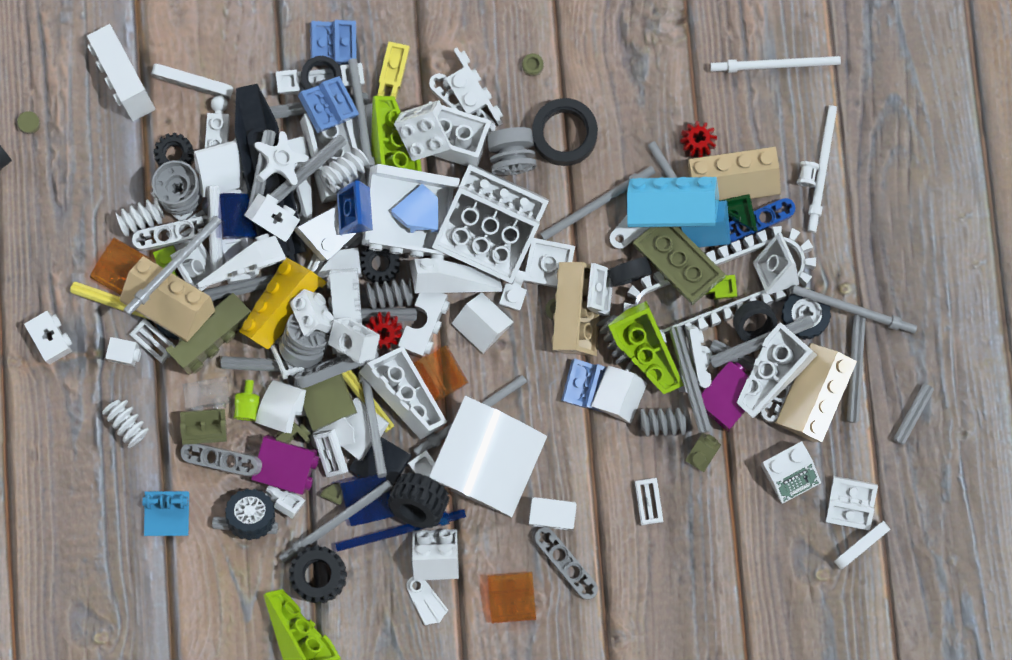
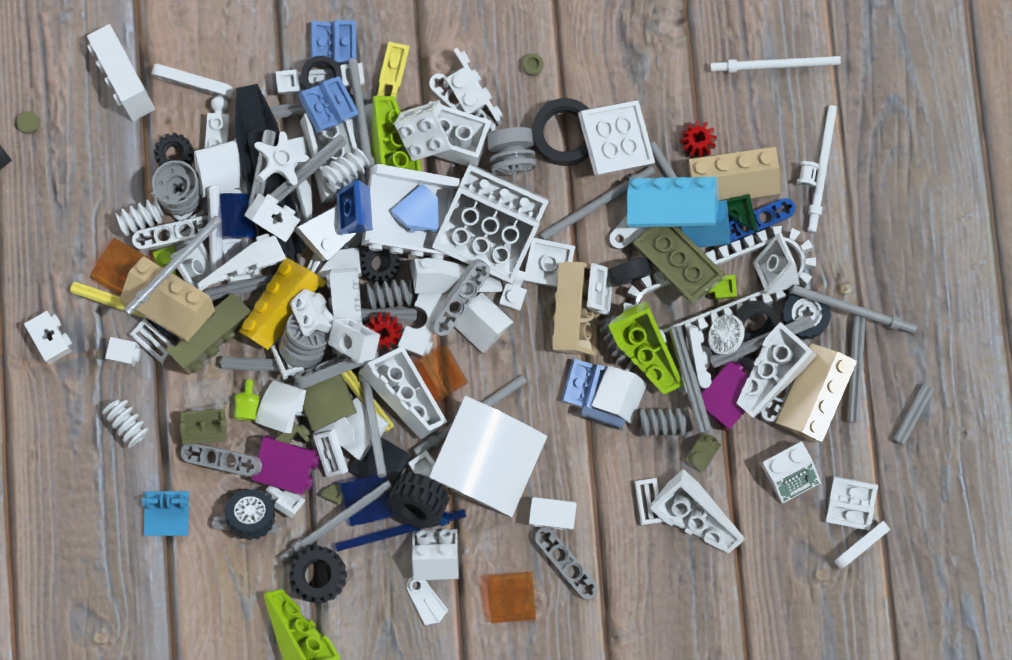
(457, 295): none -> light grey beam
(603, 418): none -> sand blue tile
(616, 138): none -> white plate
(692, 509): none -> white wedge
(726, 334): none -> white wheel

